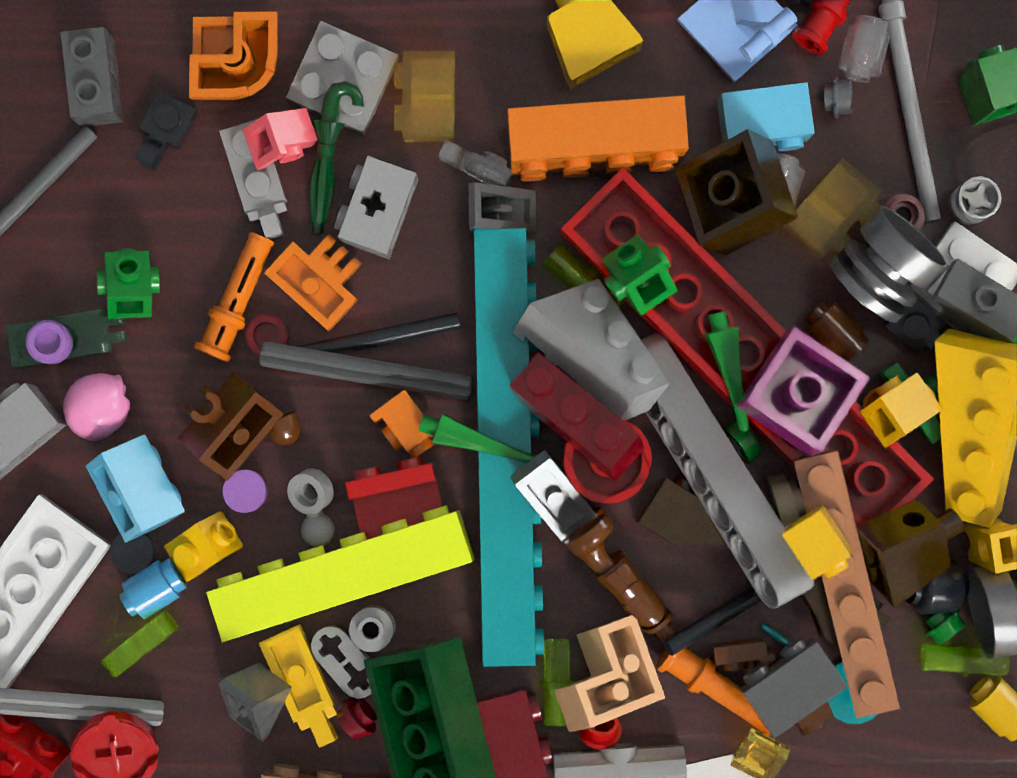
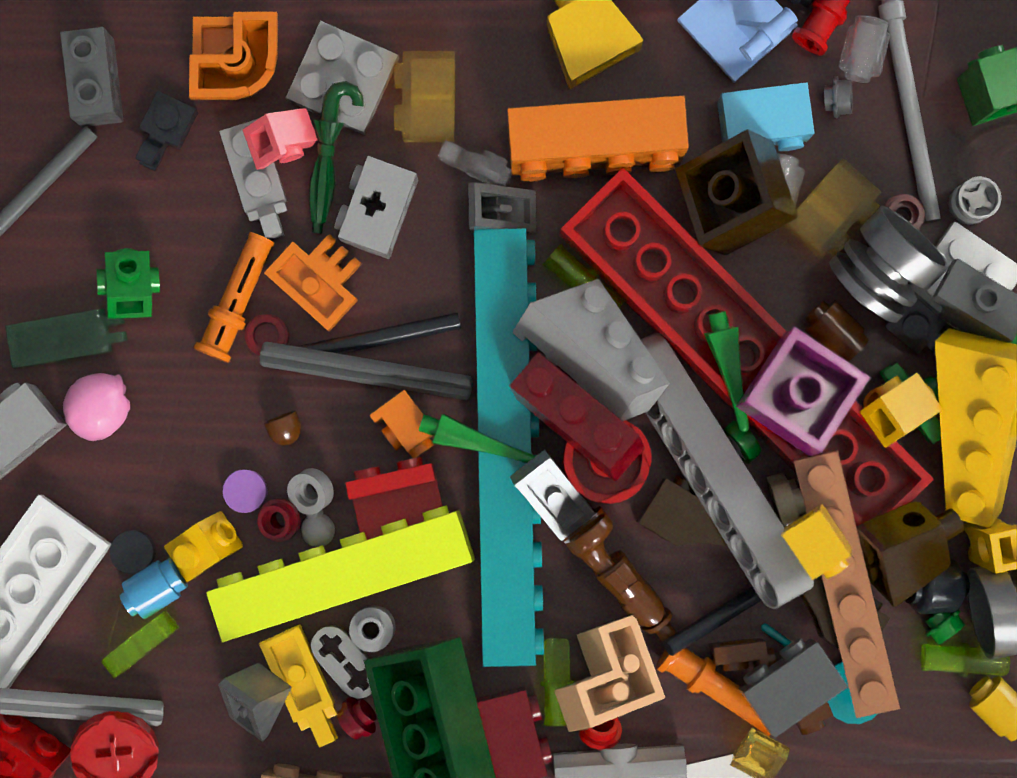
(49, 342): medium lavender tile -> none
(135, 488): medium azure brick -> none
(228, 425): reddish brown brick -> none
(270, 527): none -> dark red plate
(639, 274): green brick -> none

